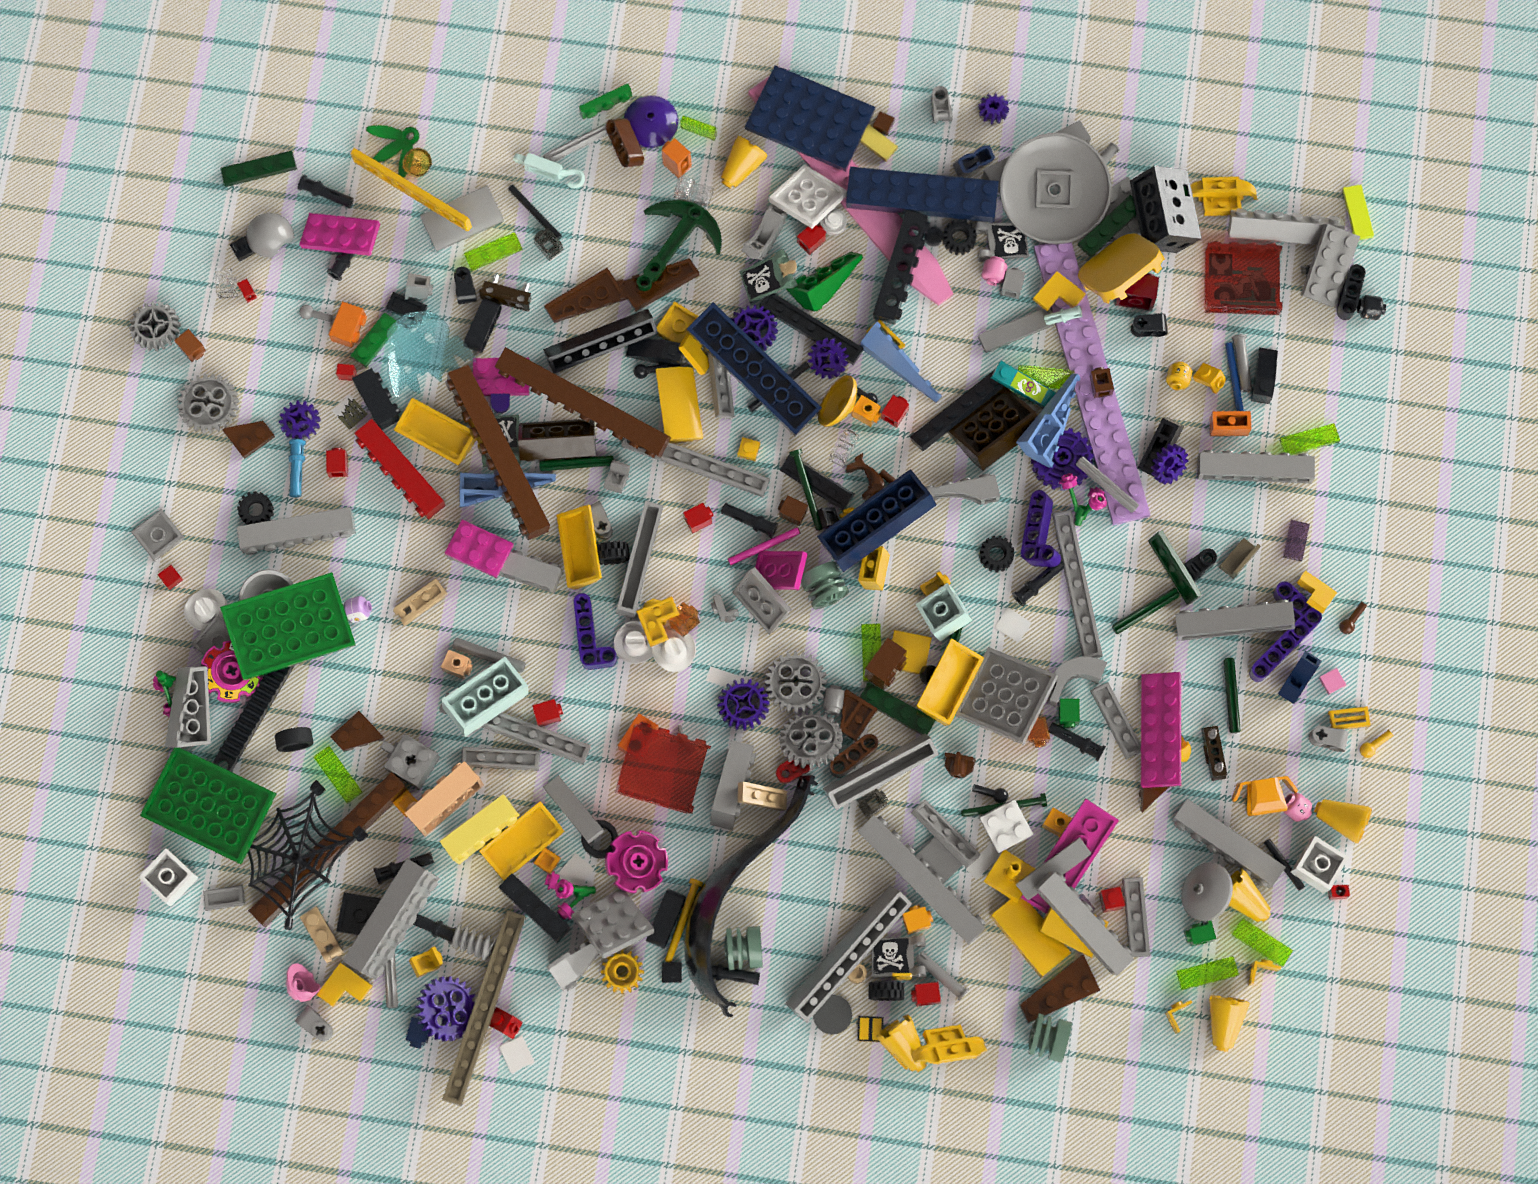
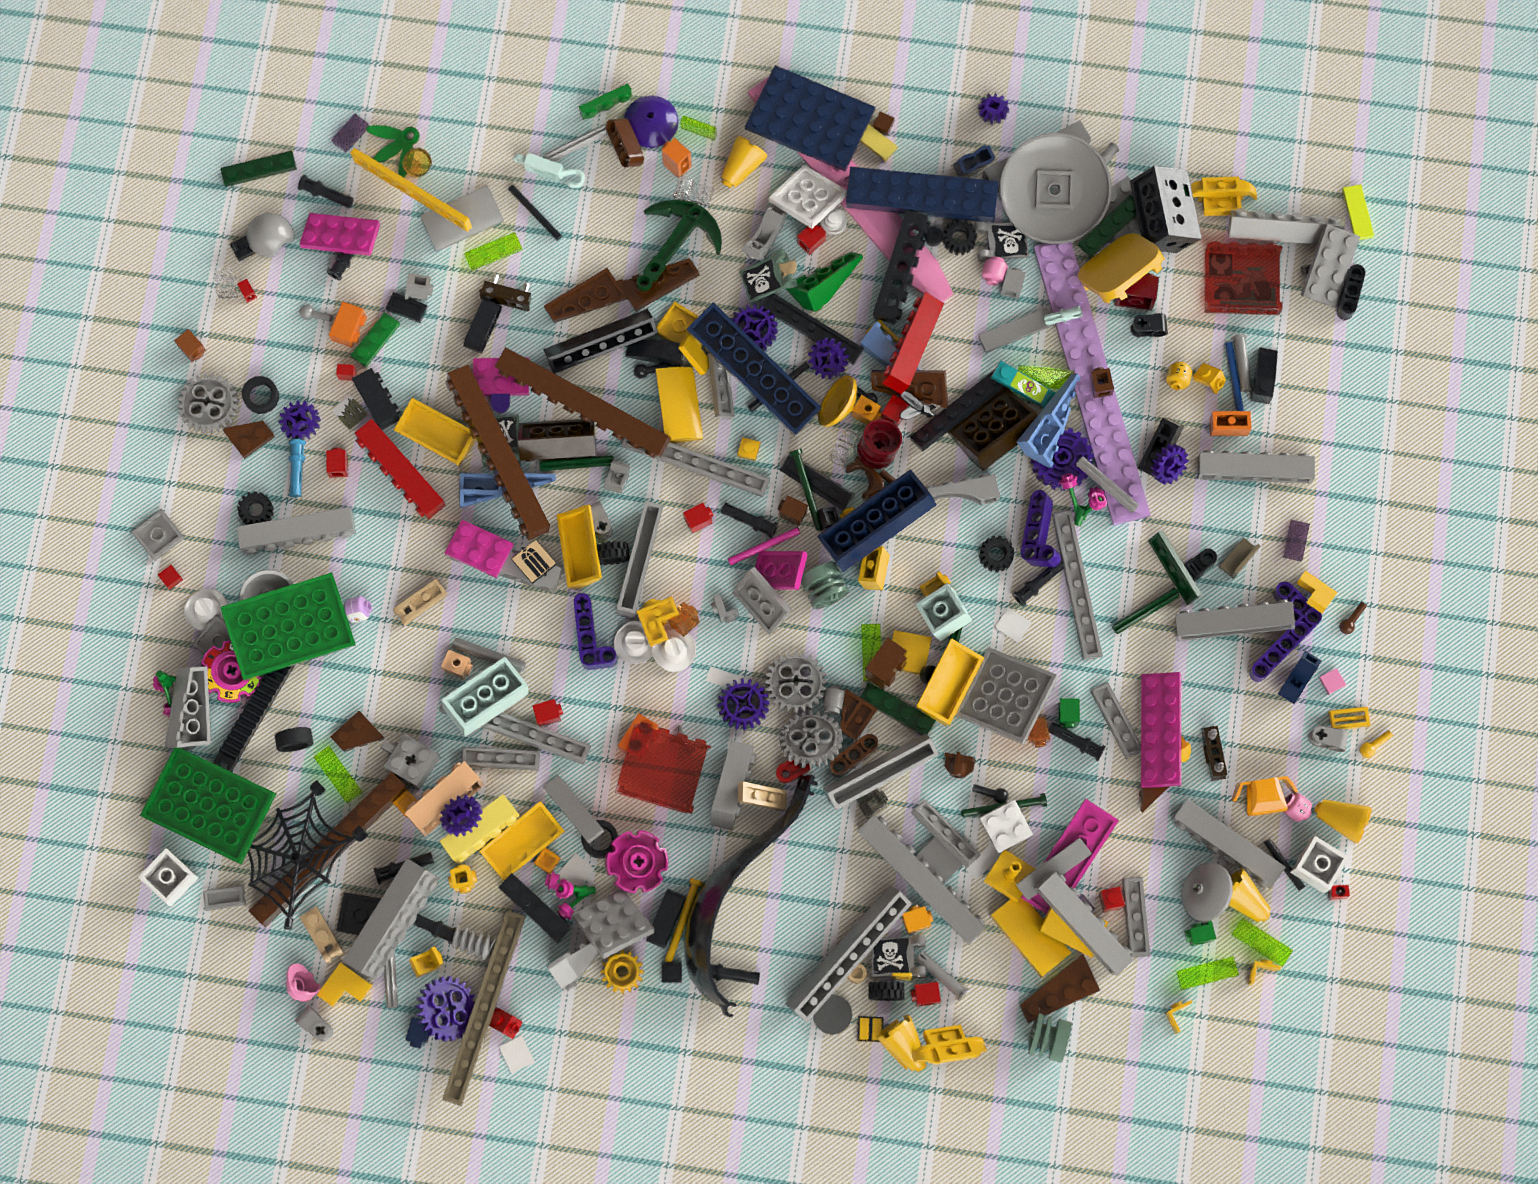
(140, 325): light grey gear -> none
(254, 382): none -> black tyre
(350, 133): none -> clear purple plate
(421, 354): clear light blue piece -> none
(457, 874): none -> yellow brick
(461, 815): none -> dark purple gear
(464, 288): black piece -> none
(534, 561): none -> piece
(544, 236): clear smoke window -> none
(744, 947): sand green wheel -> none
(879, 444): none -> dark red wheel
(913, 343): none -> brick
(916, 407): none -> piece
(925, 386): none -> reddish brown wing
(941, 107): light grey piece -> none
(1056, 822): light orange brick -> none
(1057, 288): yellow tile -> none
(1079, 667): light grey arch -> none
(1226, 1020): yellow cone -> none
(1232, 695): dark green axle -> none
(1310, 439): clear neon green tile -> none
(1371, 307): black head -> none

